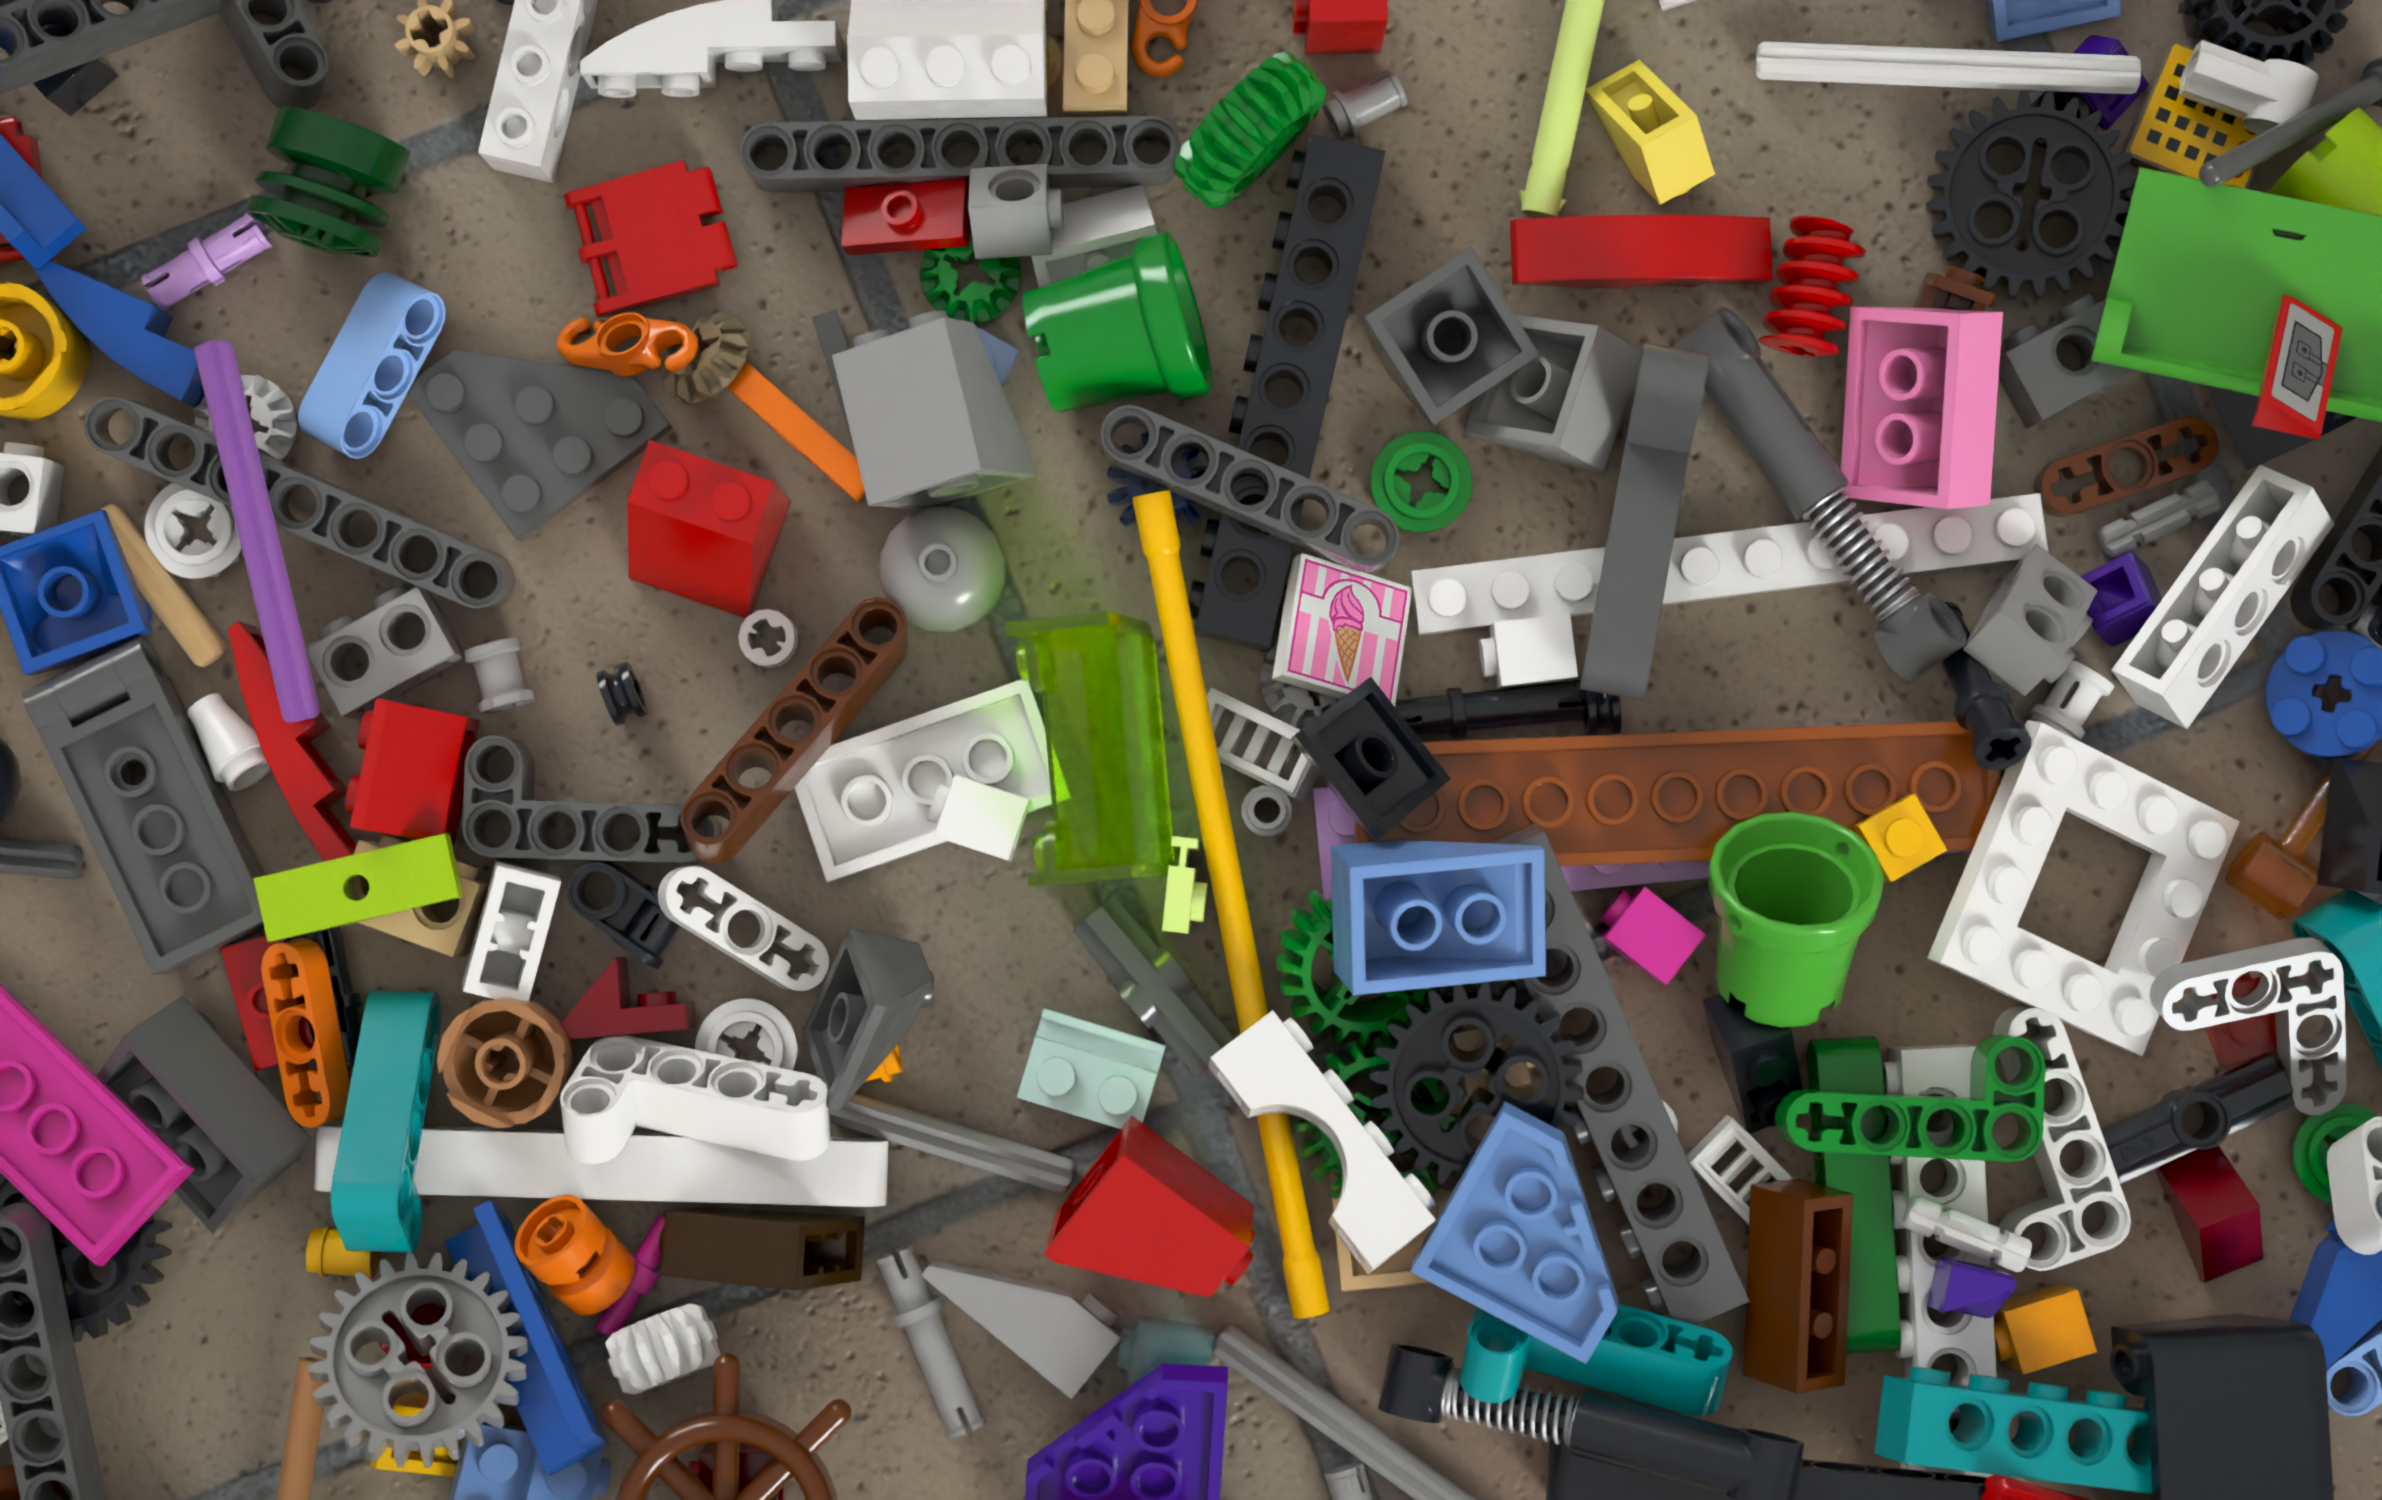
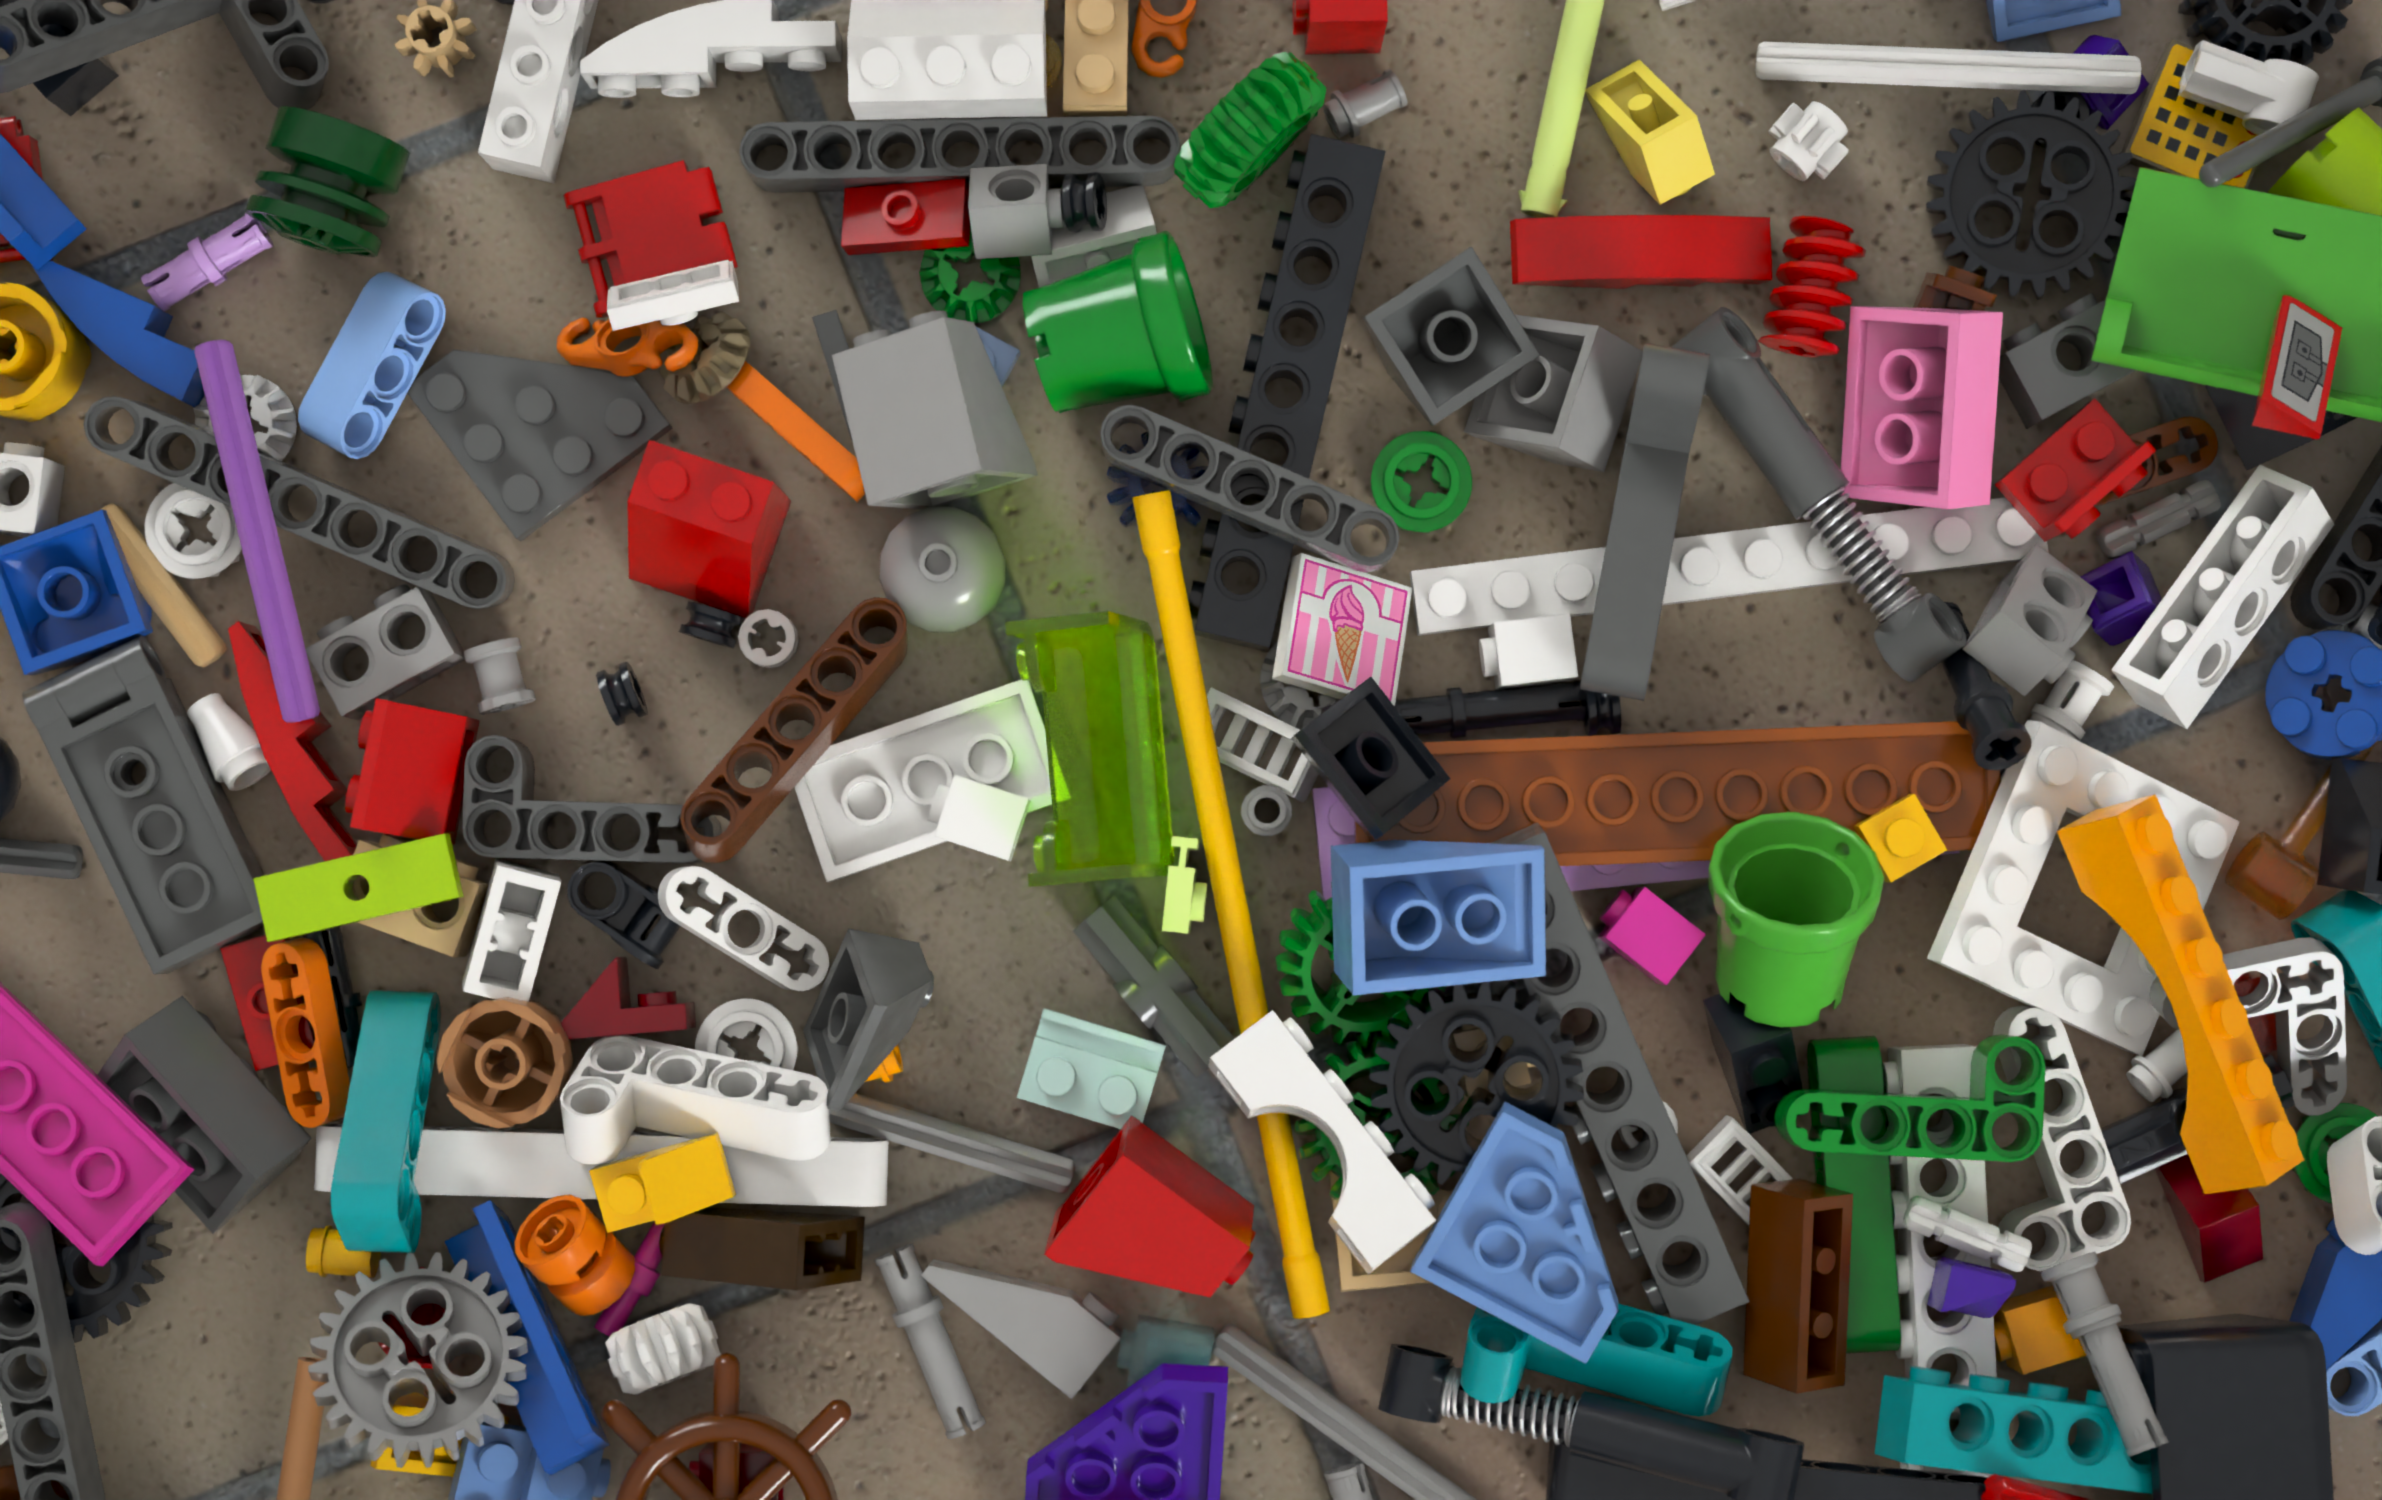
(663, 1183): none -> yellow slope
(672, 296): none -> white plate
(710, 624): none -> black bush
(1084, 202): none -> black bush
(1808, 141): none -> white gear
(2073, 472): none -> red bracket
(2095, 1325): none -> light grey pin
(2159, 1069): none -> white pin
(2233, 1112): none -> light orange arch

